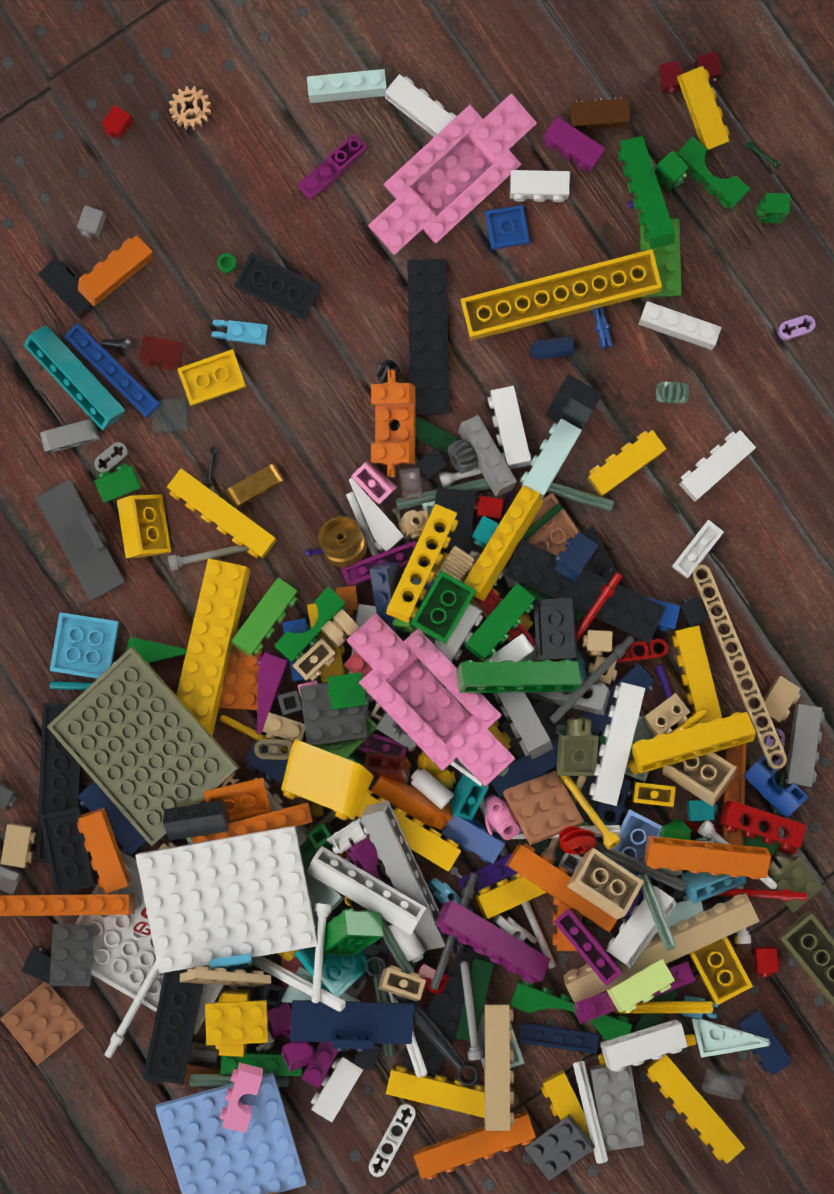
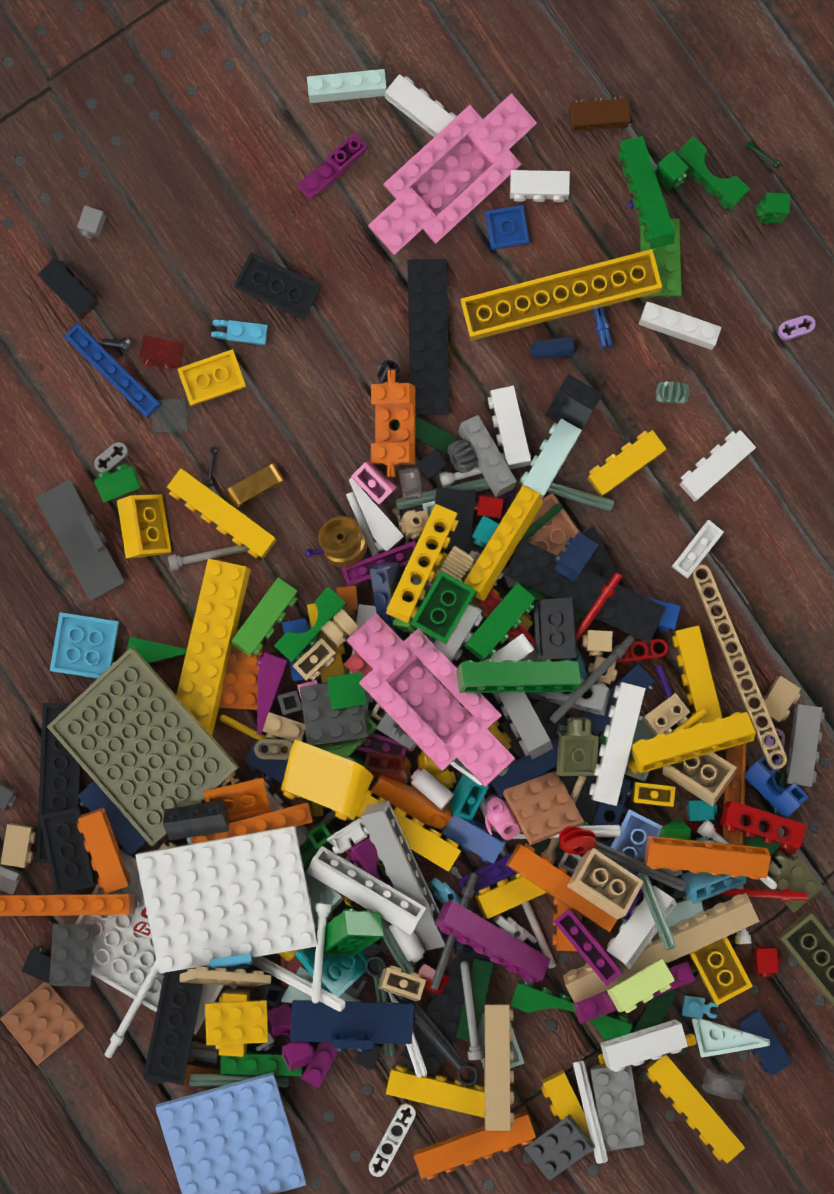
(69, 436): light grey beam -> none
(69, 685): teal bar -> none
(74, 377): teal brick -> none
(114, 270): orange brick -> none
(117, 123): red brick -> none
(188, 99): light nougat gear -> none
(226, 263): green tile -> none
(245, 1081): bright pink arch -> none
(336, 1087): white brick -> none
(558, 1037): dark blue tile -> none
(573, 145): magenta brick -> none
(610, 840): yellow piece -> none
(668, 72): dark red arch -> none
(673, 1007): yellow axle -> none
(693, 611): black brick -> none
(703, 107): yellow brick -> none

